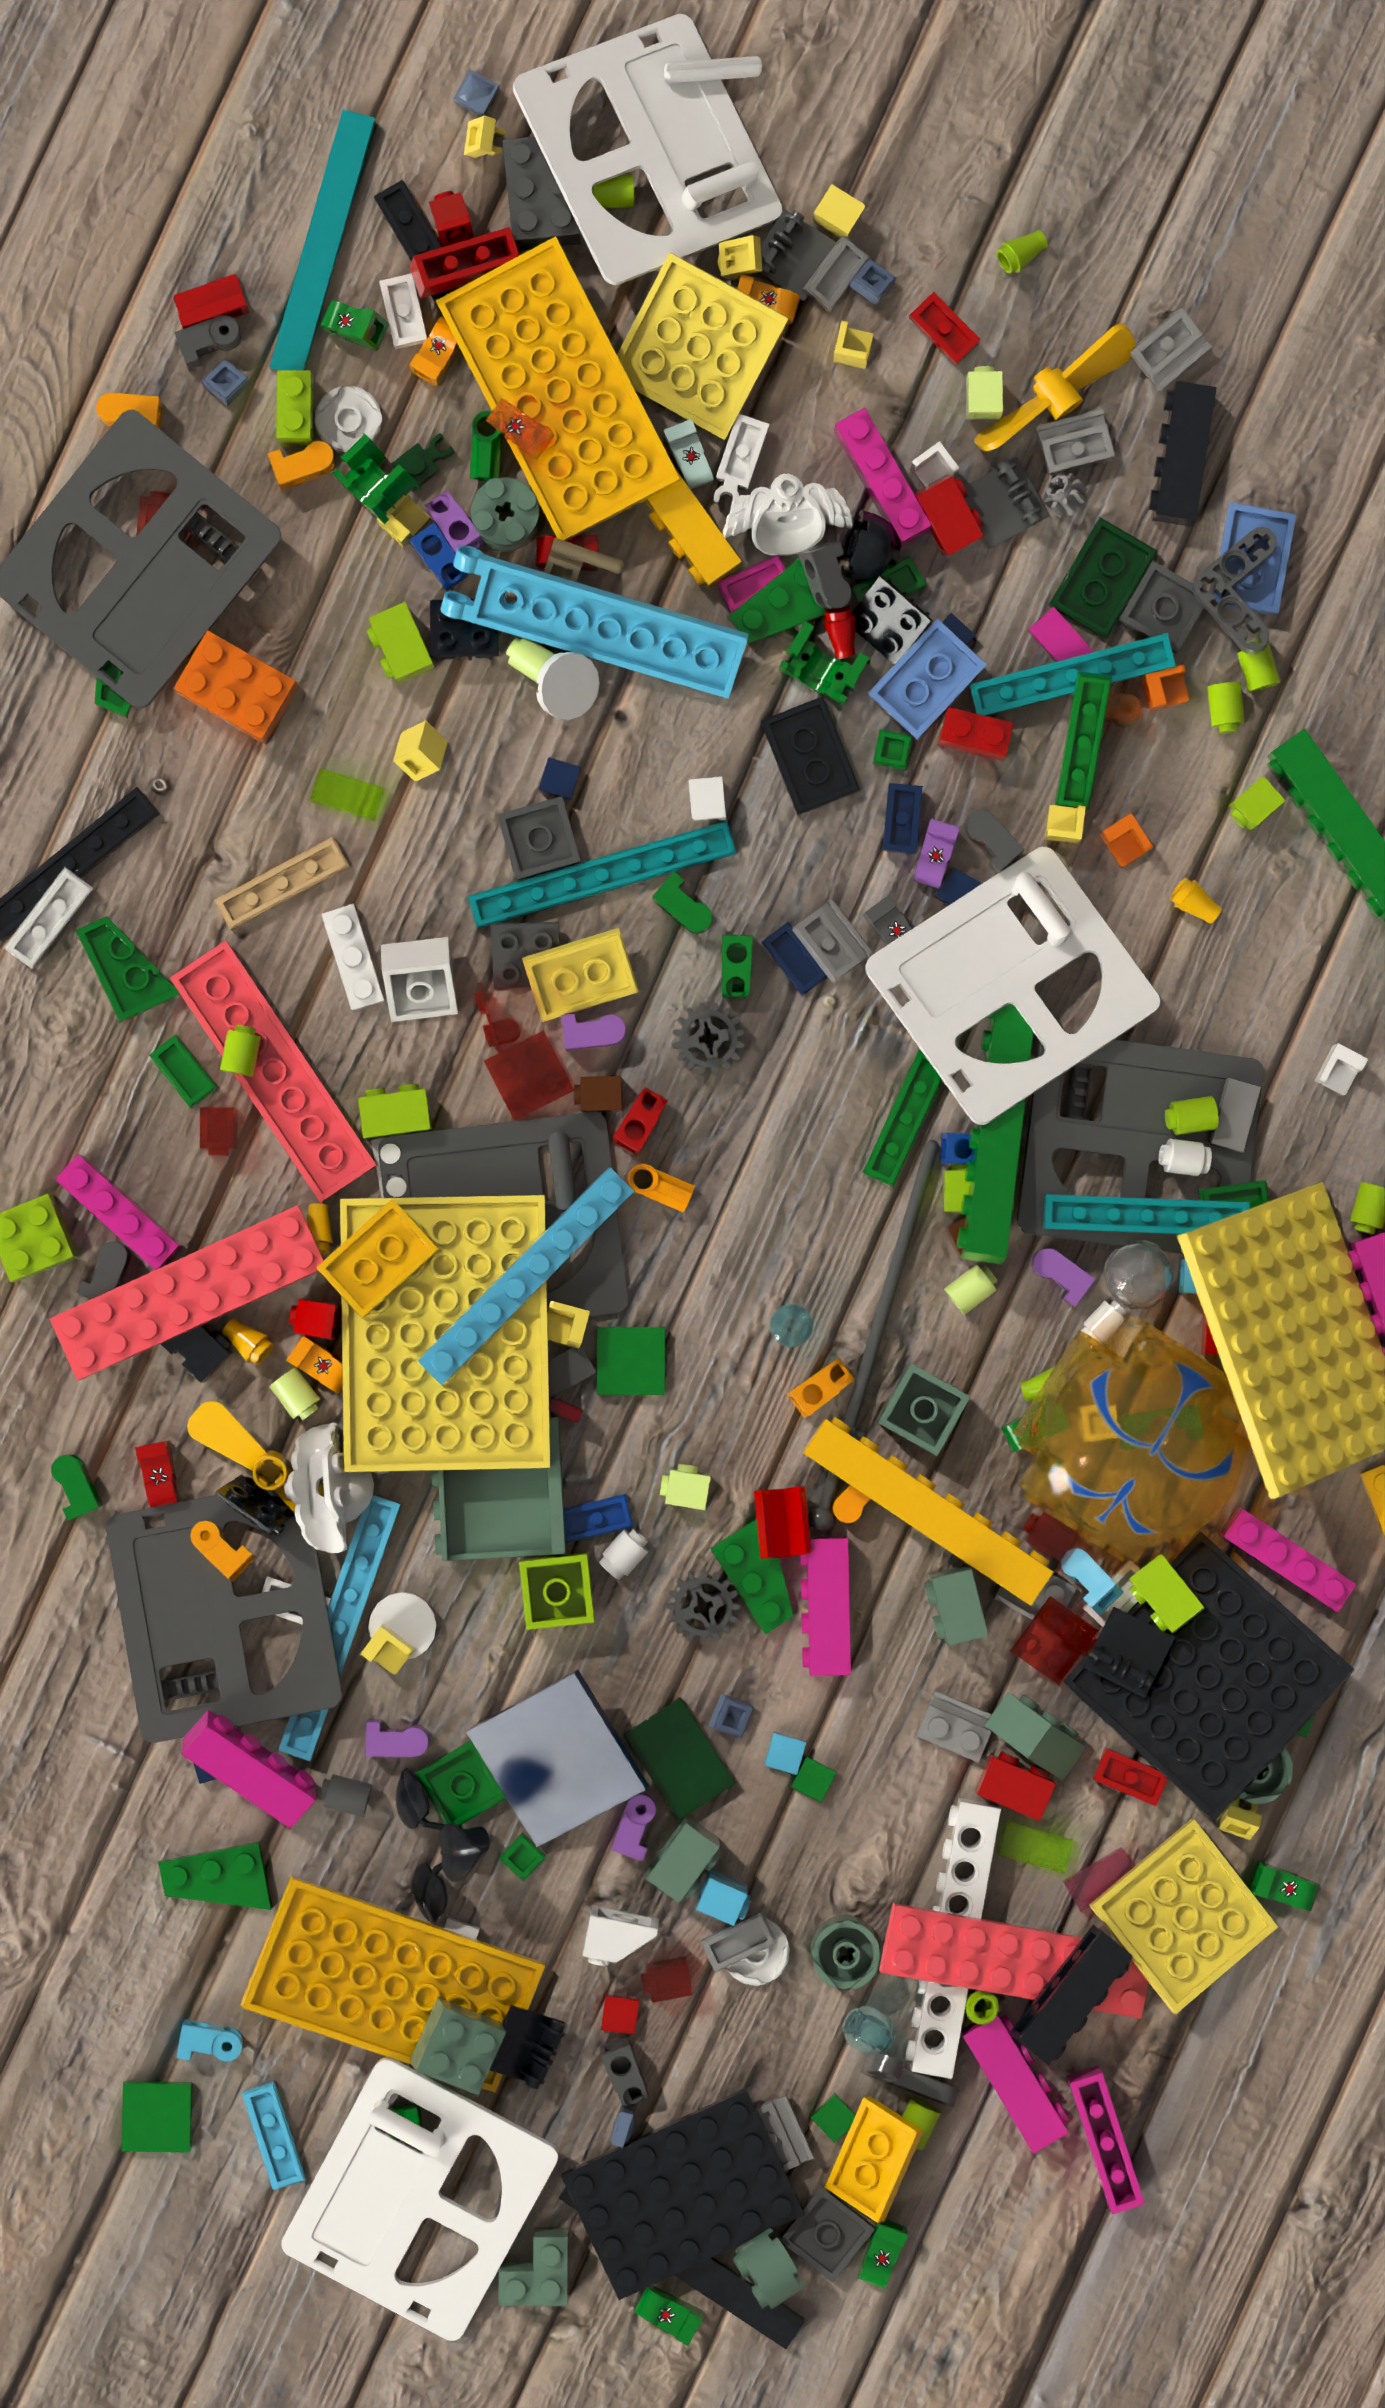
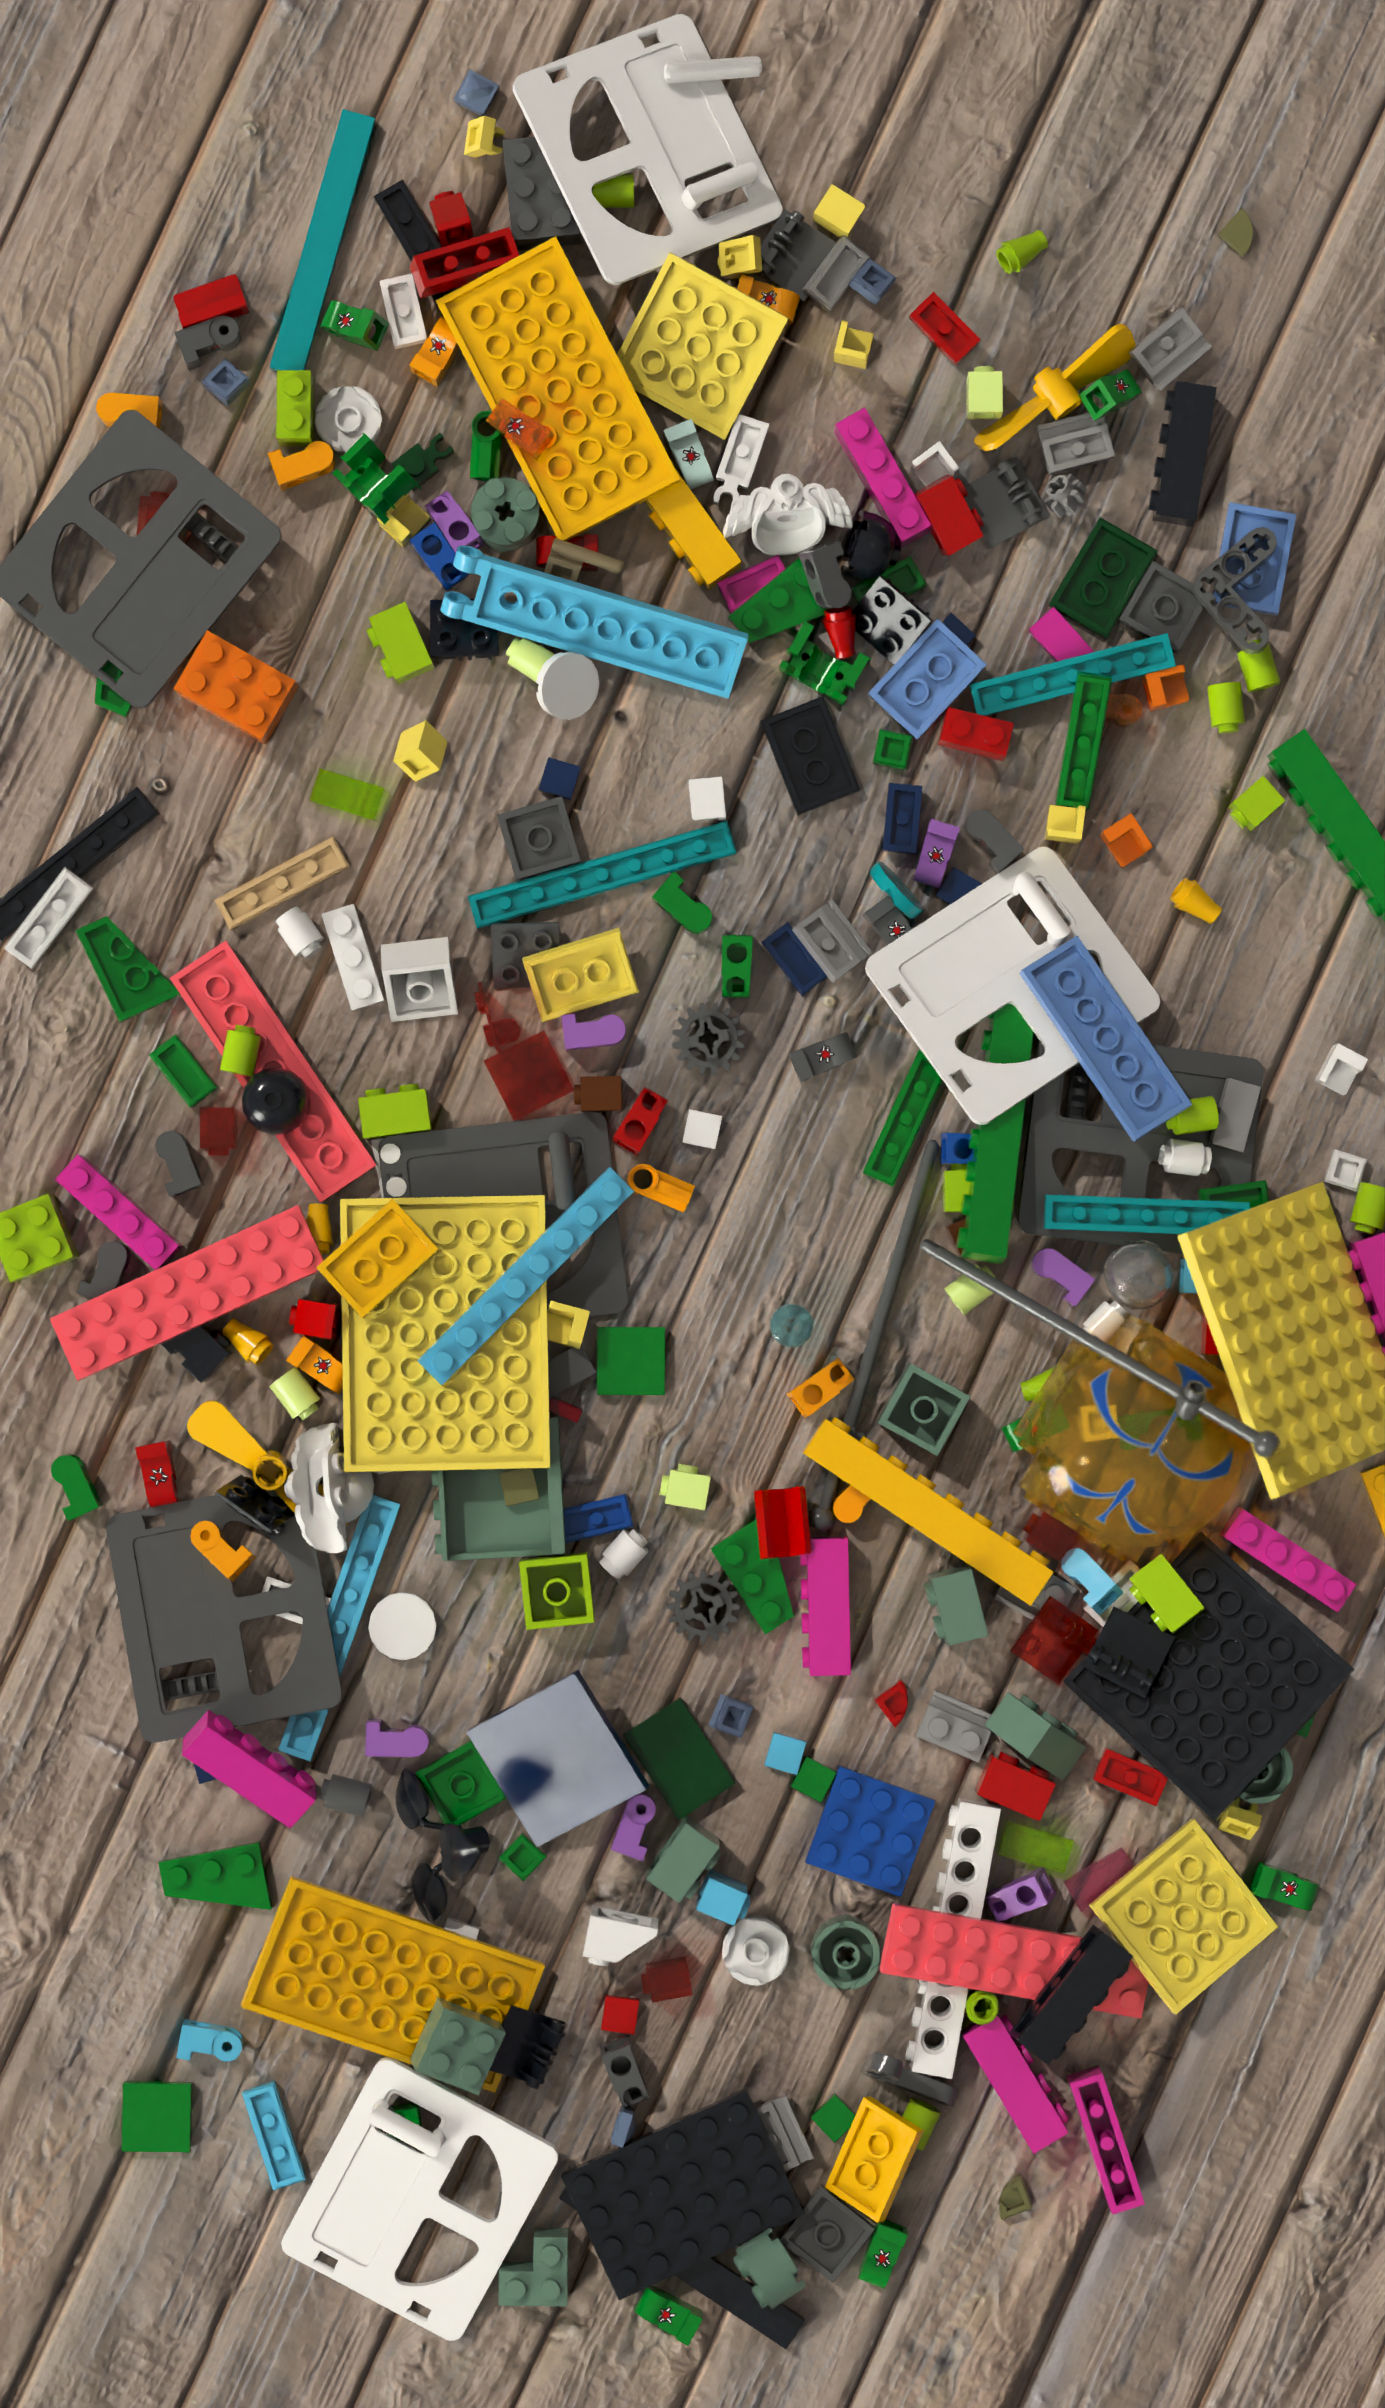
(180, 1162): none -> dark grey leg
(275, 1101): none -> black cylinder
(299, 933): none -> white brick
(388, 1649): light yellow panel -> none
(519, 1486): none -> olive tile
(702, 1129): none -> white tile
(738, 1941): light grey tile -> none
(822, 1056): none -> dark grey leg
(868, 2030): clear light blue head -> none
(870, 1831): none -> blue plate
(894, 1702): none -> red tile
(896, 889): none -> teal tile
(1014, 2198): none -> olive tile
(1021, 1895): none -> medium lavender leg
(1105, 1038): none -> medium blue plate
(1113, 391): none -> green leg
(1189, 1399): none -> dark grey bar
(1238, 233): none -> olive tile
(1345, 1170): none -> white tile

